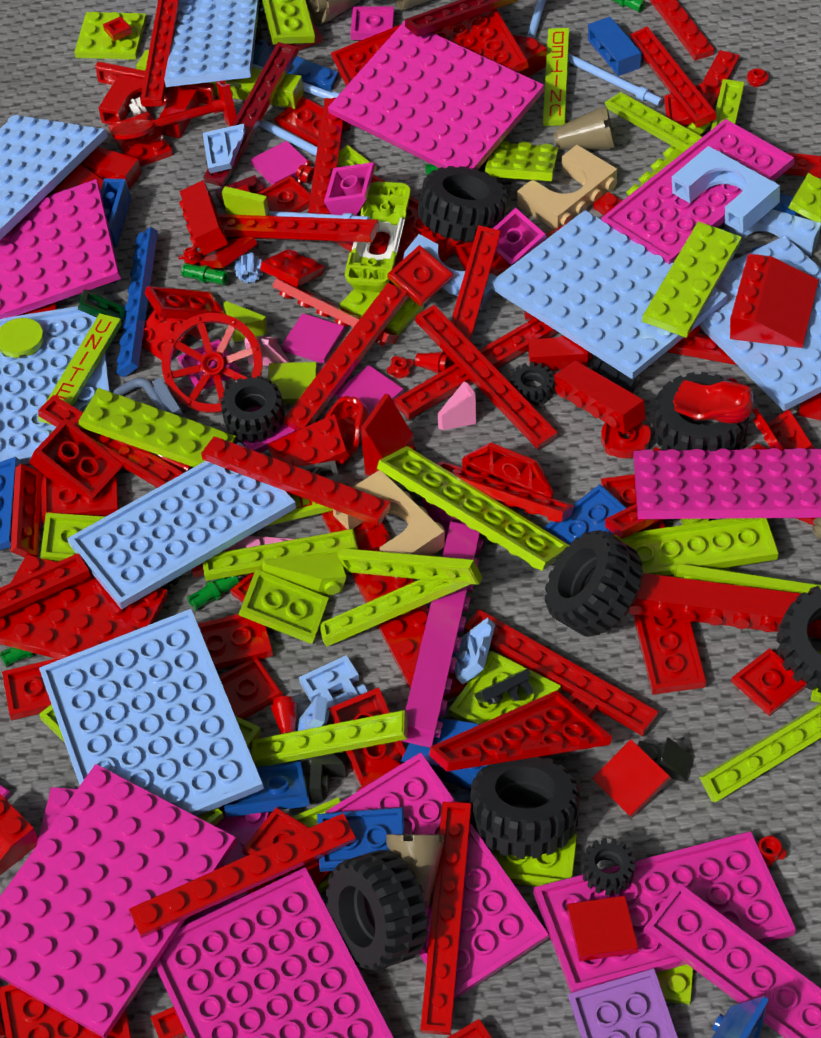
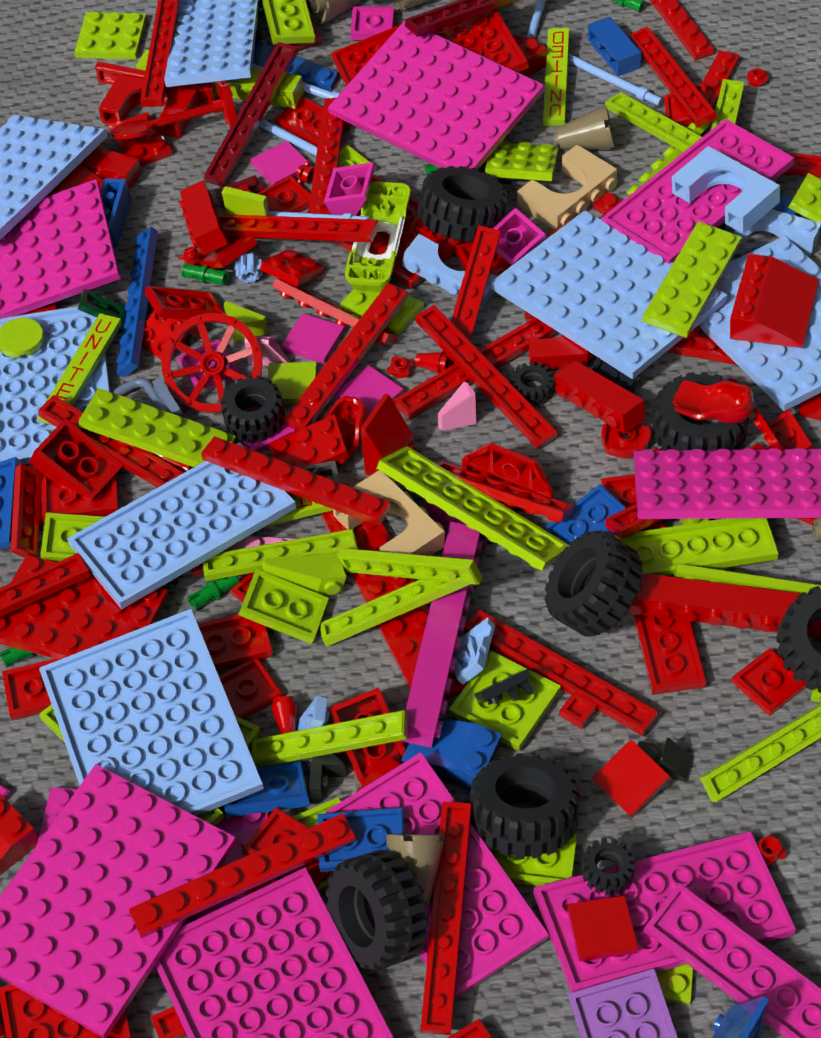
(117, 28): red plate -> none
(136, 107): white plate -> none
(223, 146): light blue wing -> none
(330, 679): light blue plate -> none
(420, 275): red tile -> none
(529, 731): red wing -> none

